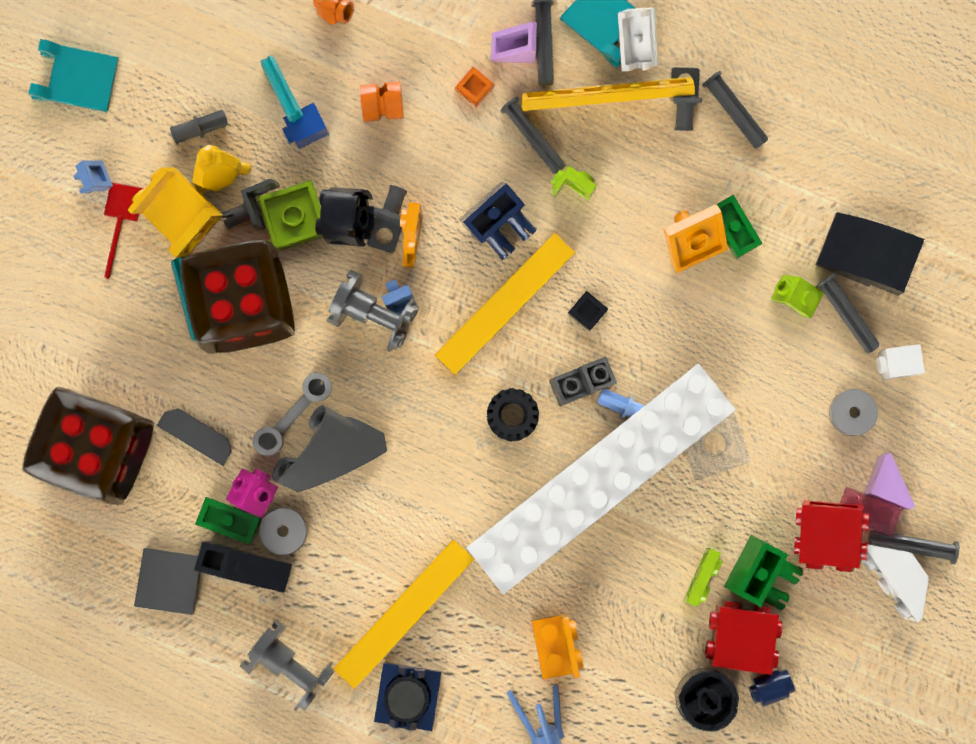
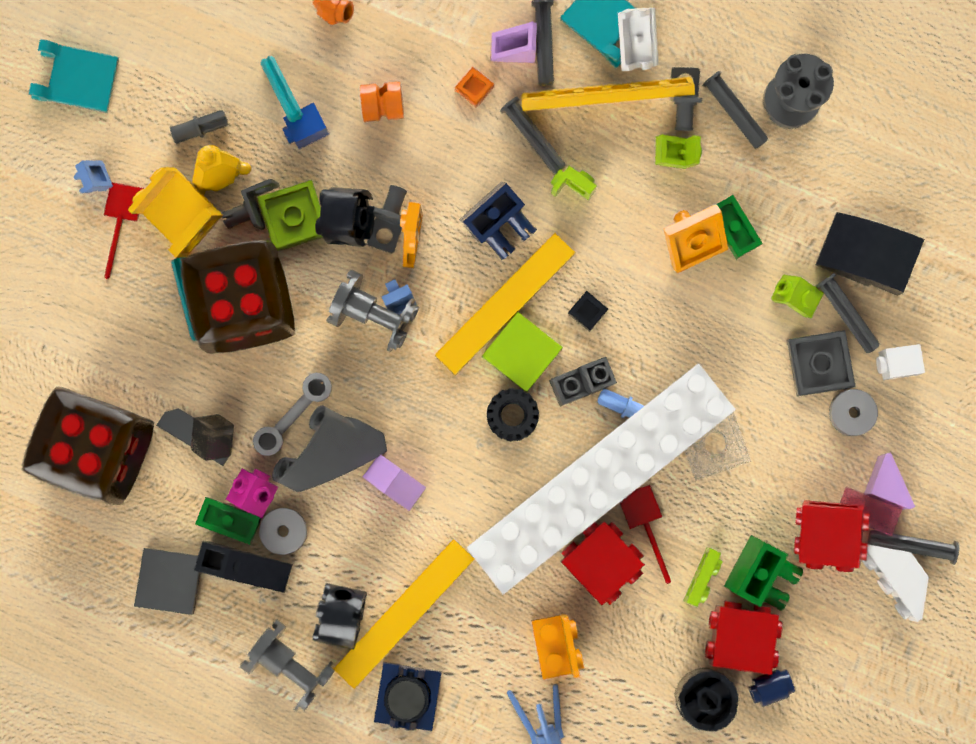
(212, 437): none -> clear smoke panel
(339, 616): none -> black brick
(394, 482): none -> lavender slope
(522, 352): none -> lime tile
(603, 562): none -> red brick
(640, 509): none -> red piece
(678, 151): none -> lime bracket
(798, 90): none -> dark grey piece
(821, 363): none -> dark grey tile

